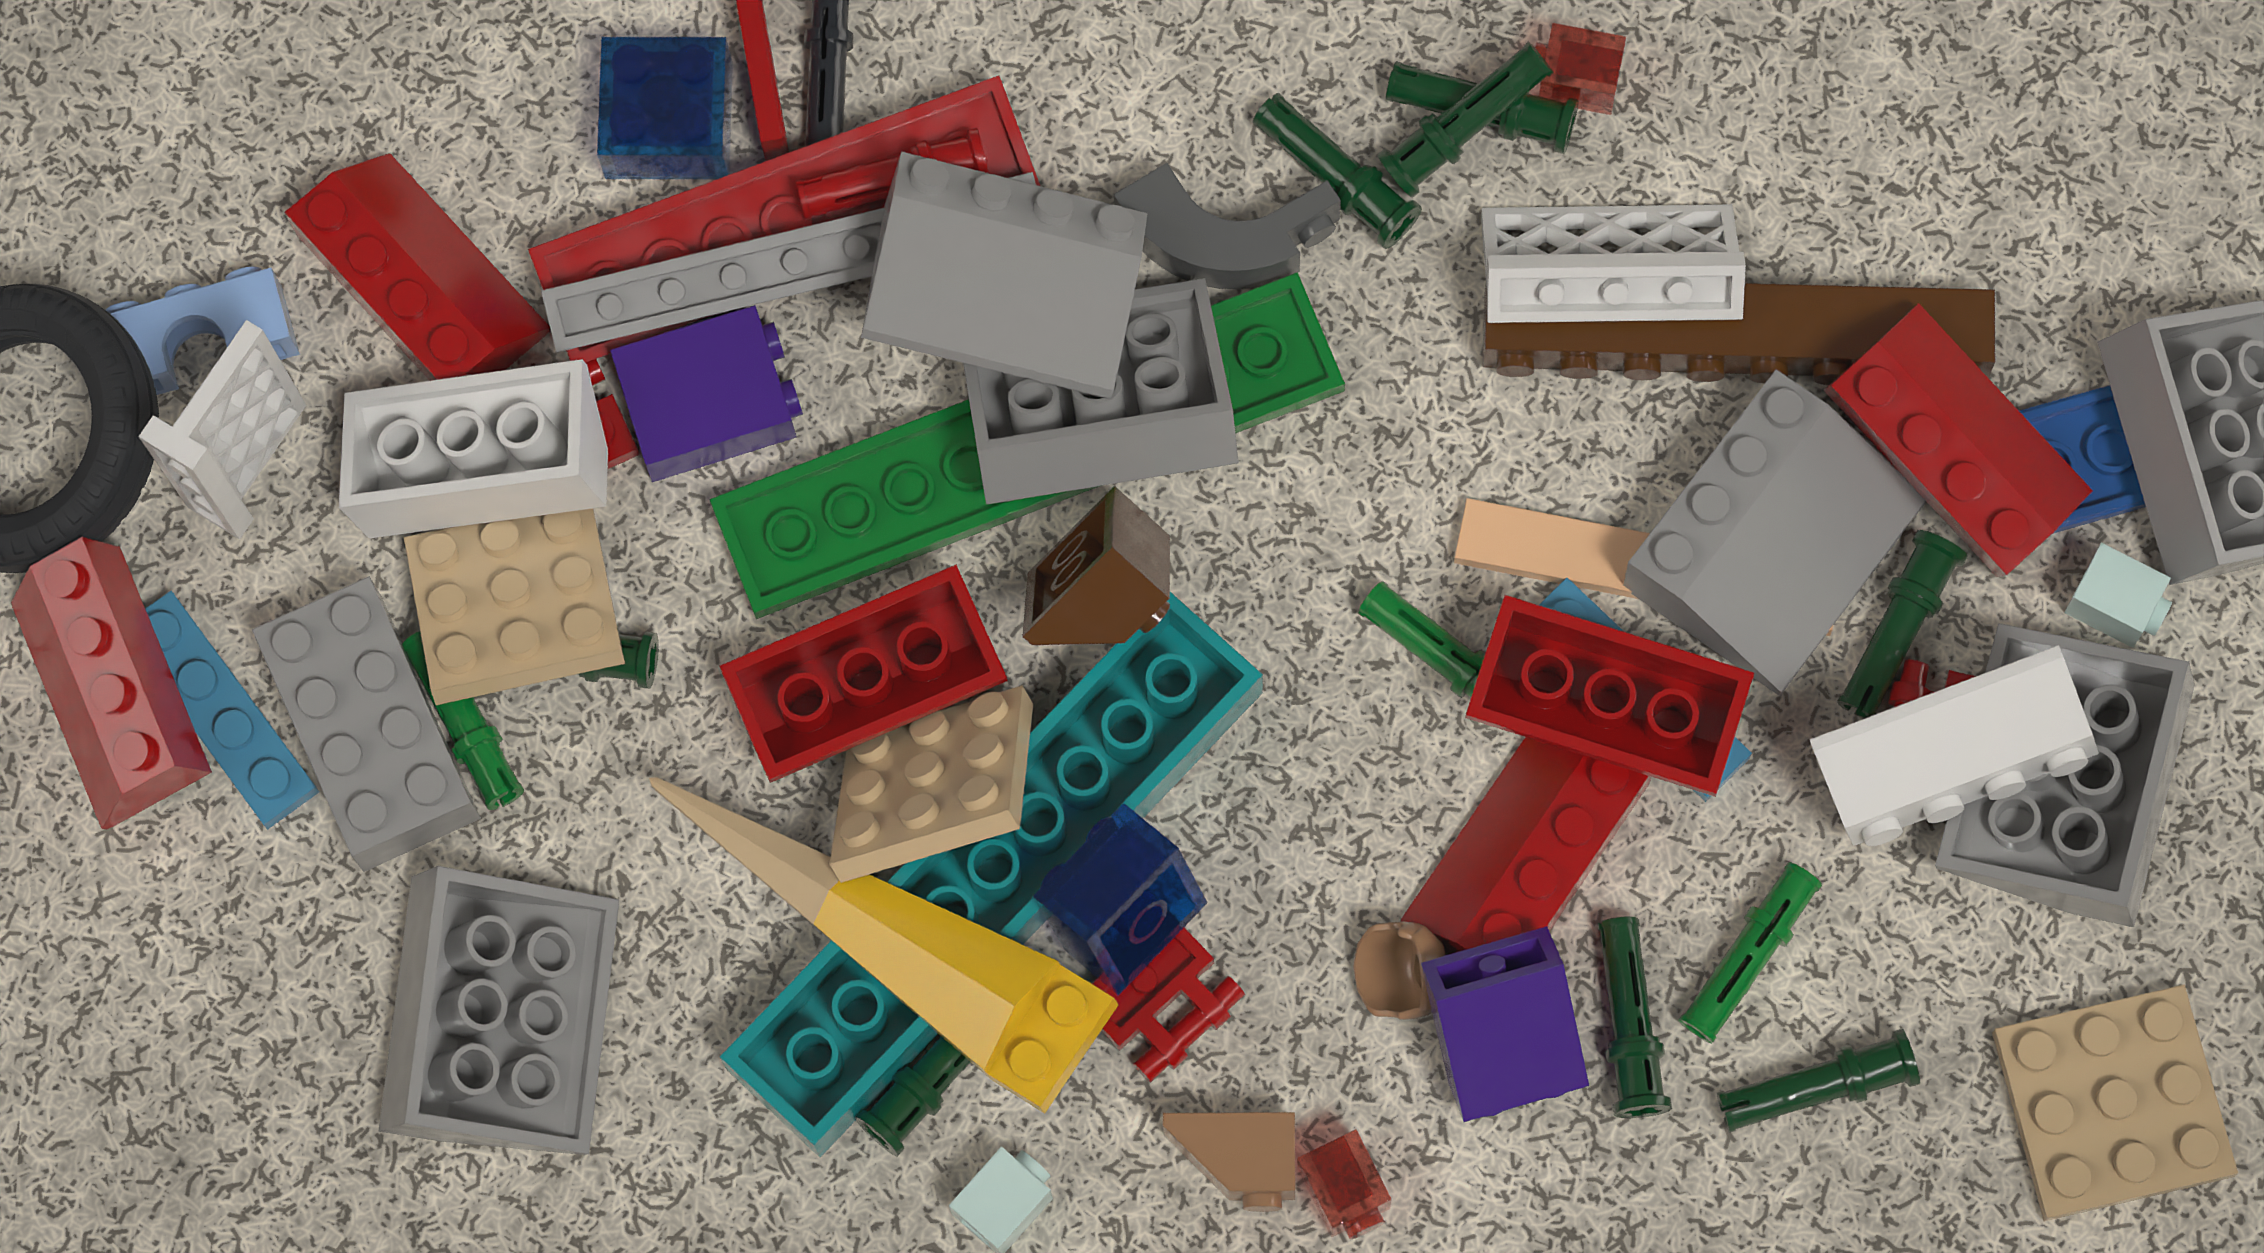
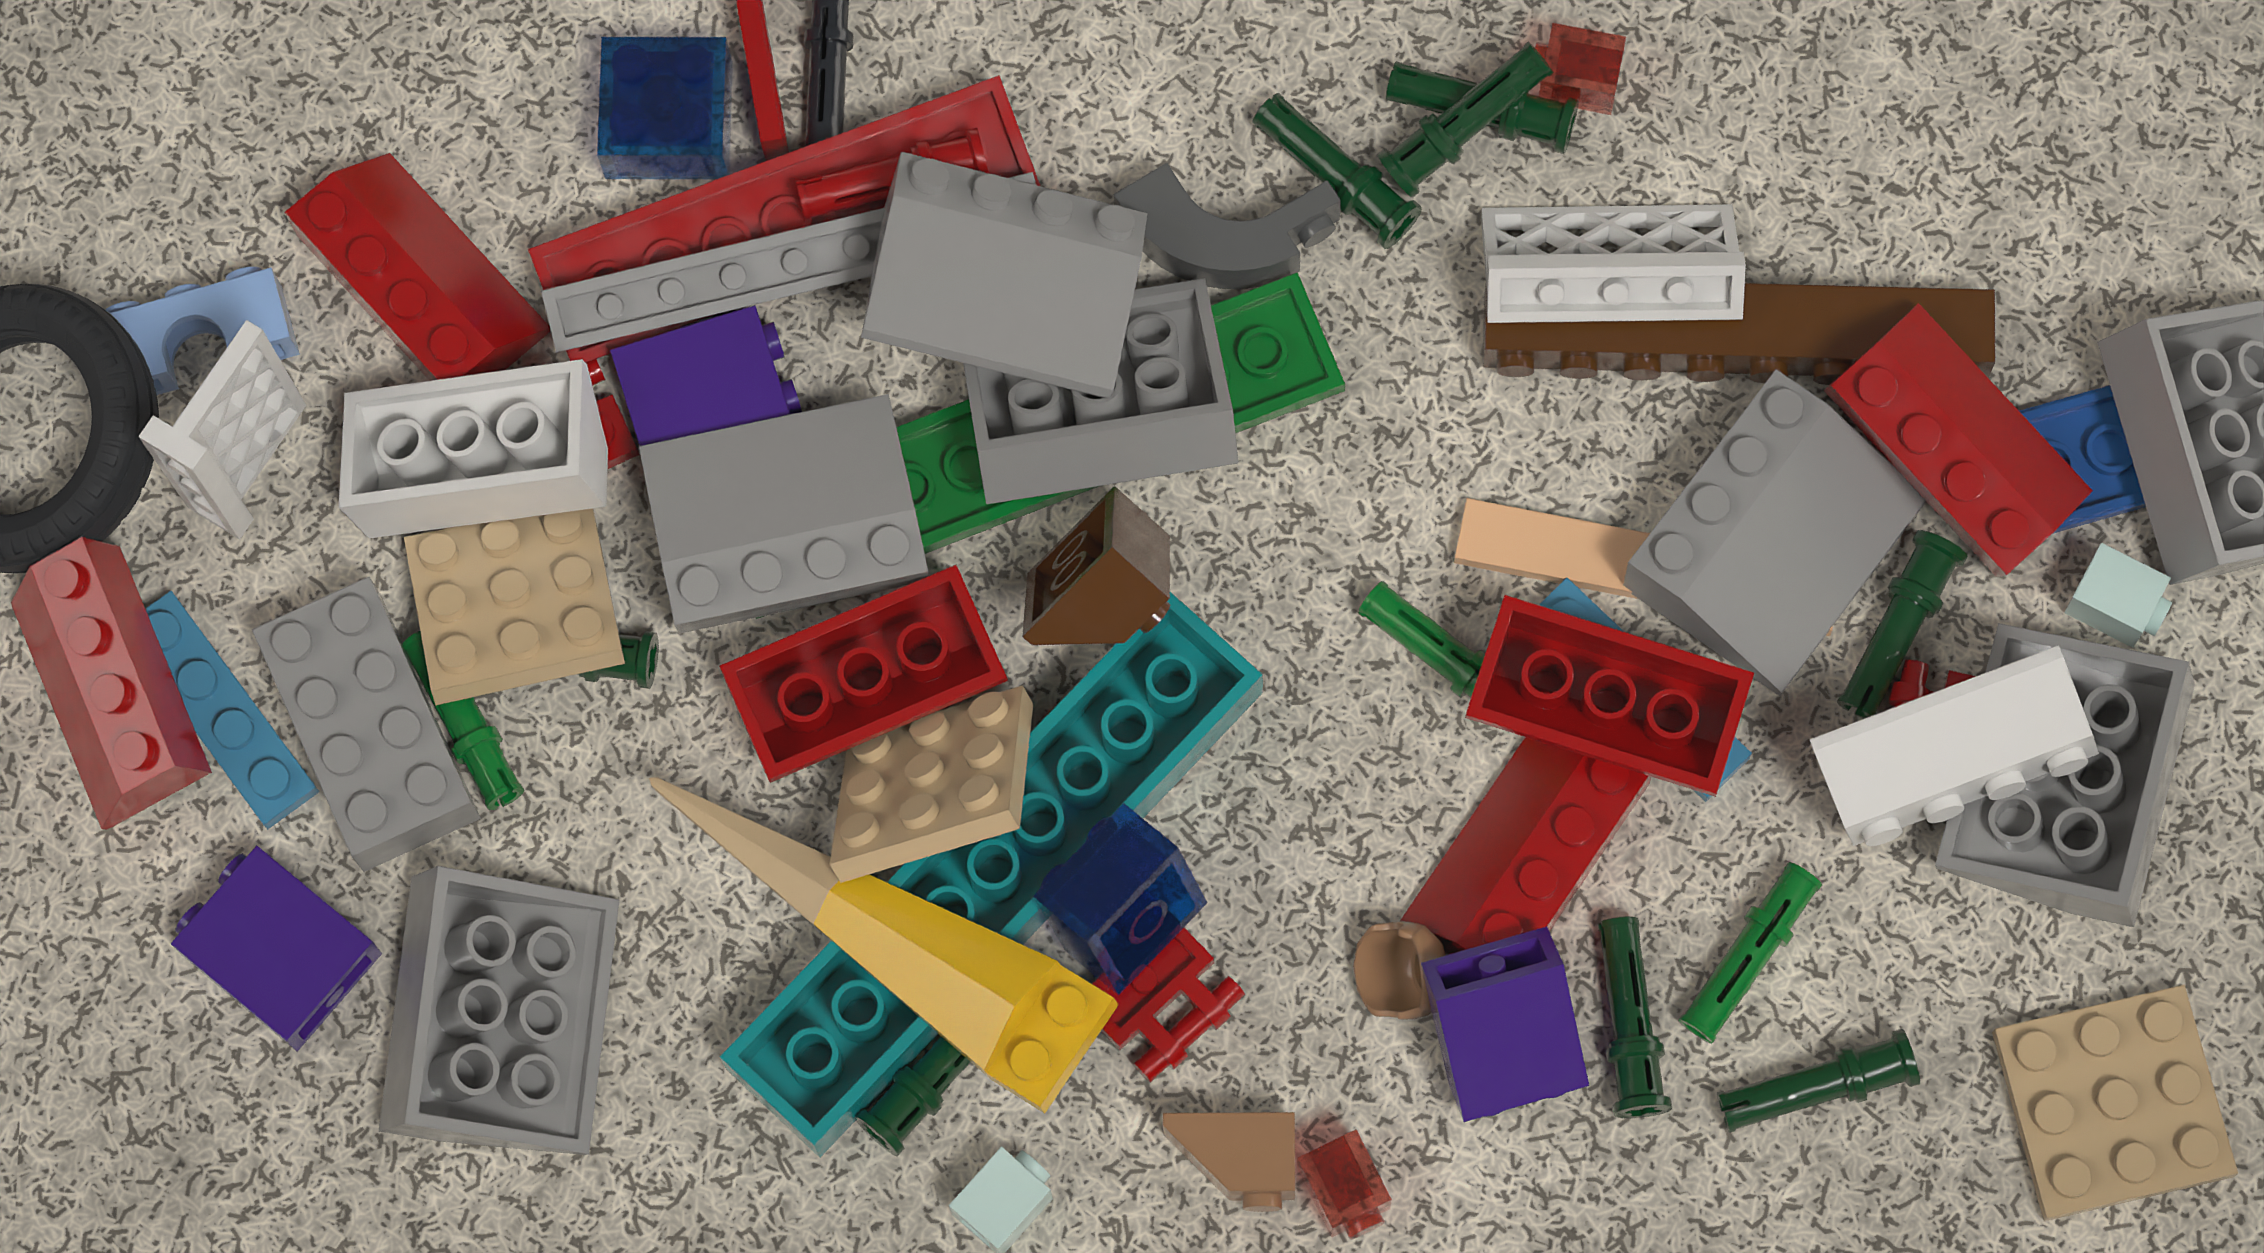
(275, 946): none -> dark purple brick
(783, 514): none -> light grey slope

